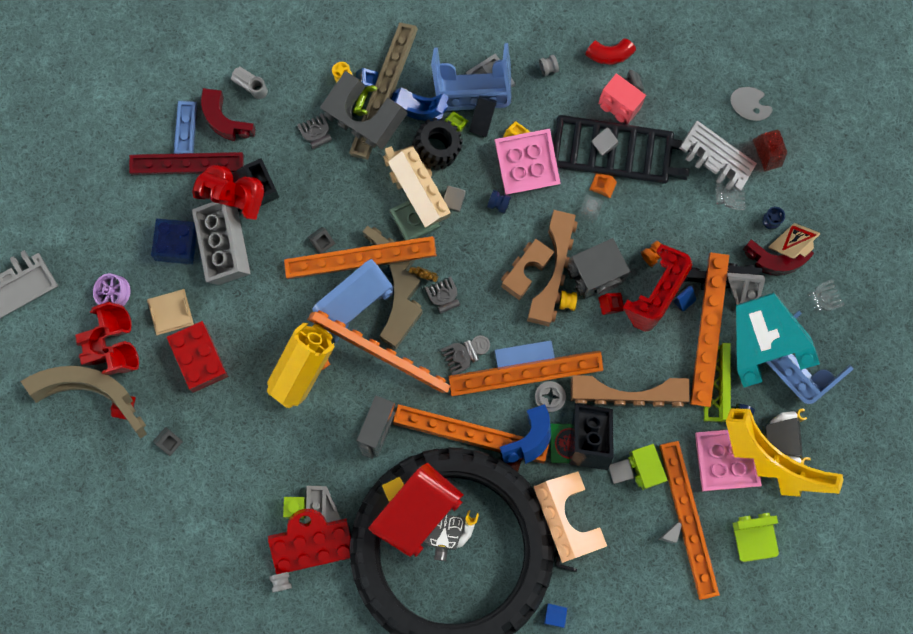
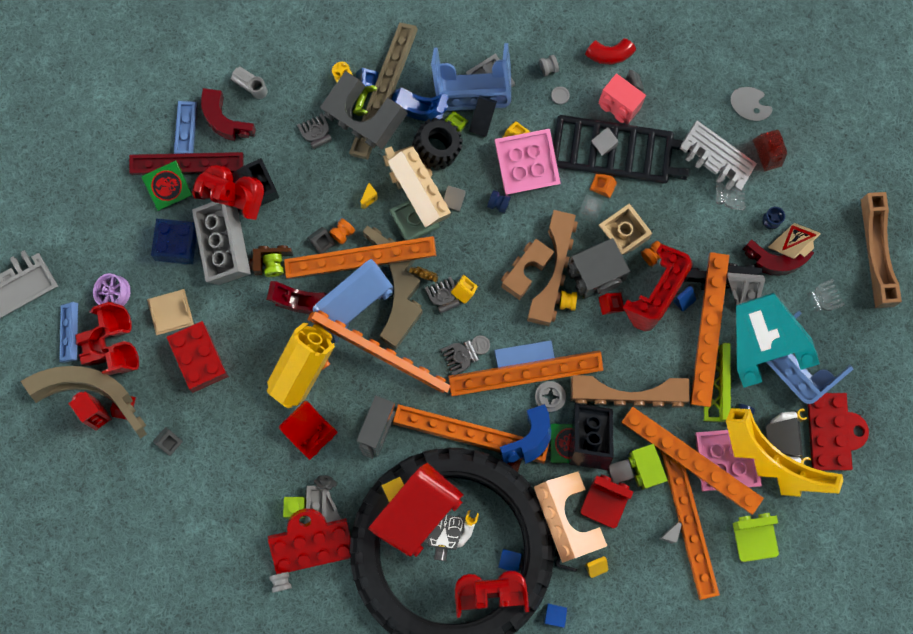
(68, 330): none -> medium blue tile
(89, 410): none -> red brick
(167, 185): none -> tile
(256, 262): none -> reddish brown bracket
(273, 265): none -> lime wheel
(293, 299): none -> dark red arch
(307, 430): none -> red bracket
(325, 482): none -> dark grey plant
(343, 229): none -> orange wheel
(369, 196): none -> yellow slope
(464, 289): none -> yellow slope
(472, 591): none -> red piece
(510, 560): none -> blue slope
(560, 95): none -> light grey piece
(597, 567): none -> yellow slope
(606, 501): none -> red bracket
(626, 229): none -> tan slope
(692, 460): none -> orange plate
(833, 433): none -> red plate
(875, 219): none -> medium nougat arch

